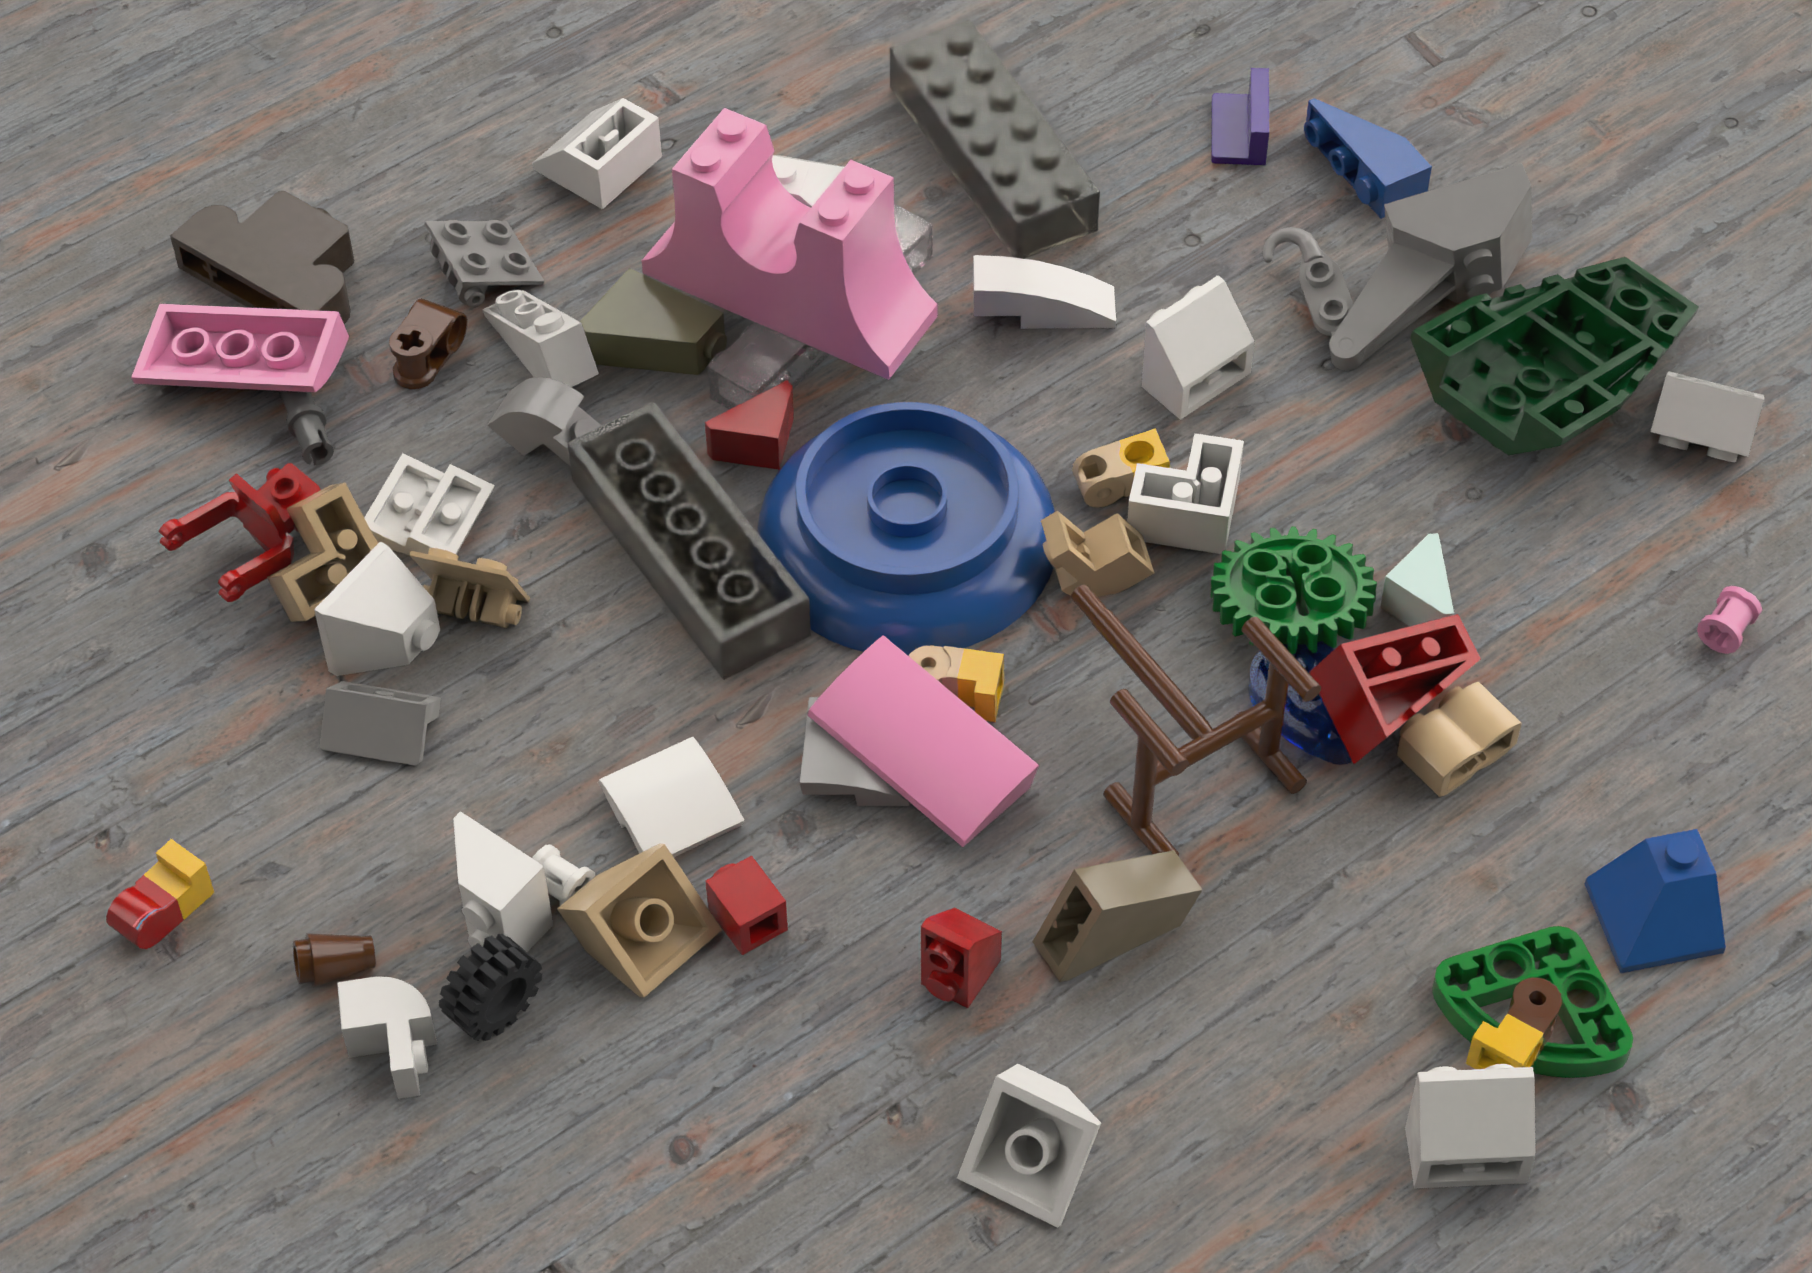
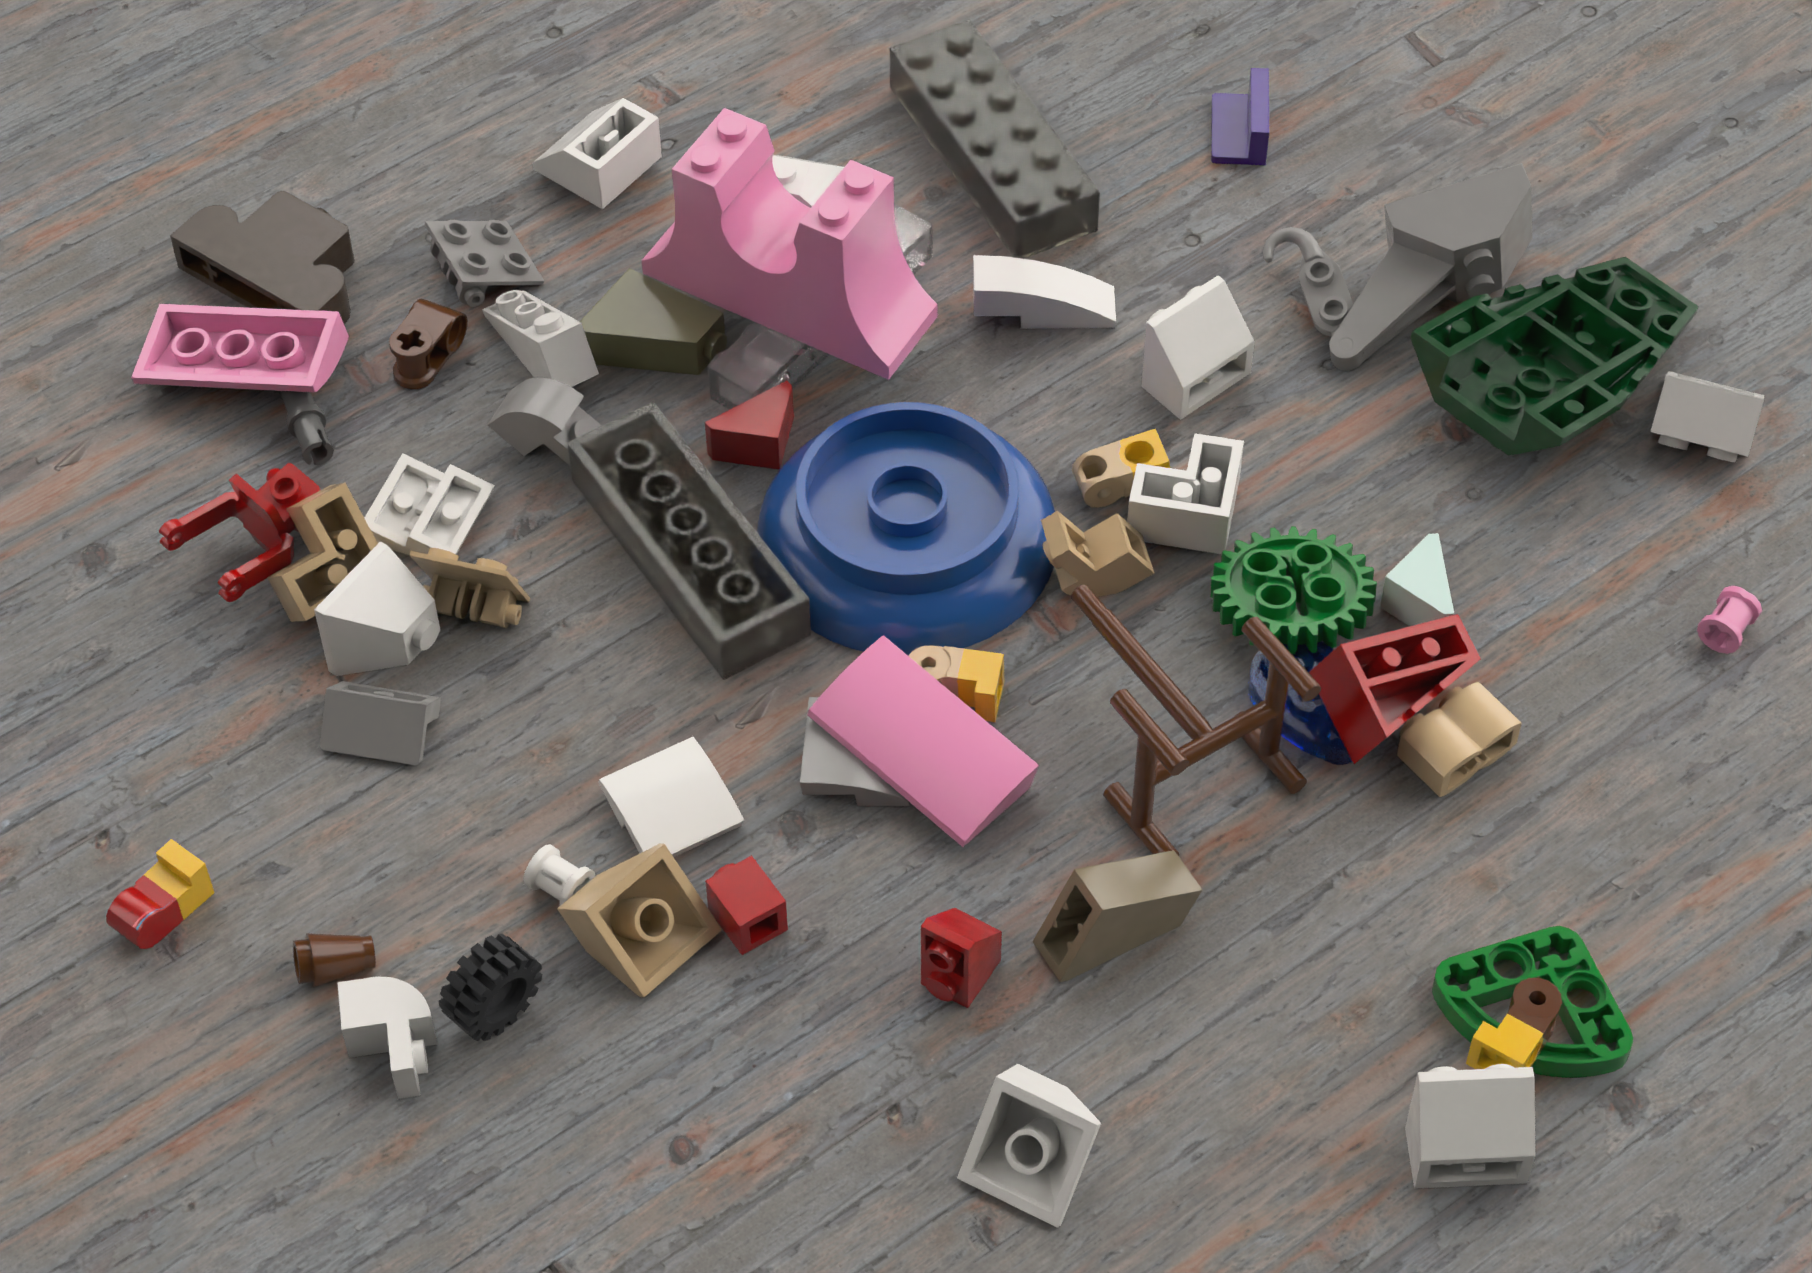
(499, 887): white slope -> none
(1370, 158): blue slope -> none
(1659, 902): blue slope -> none

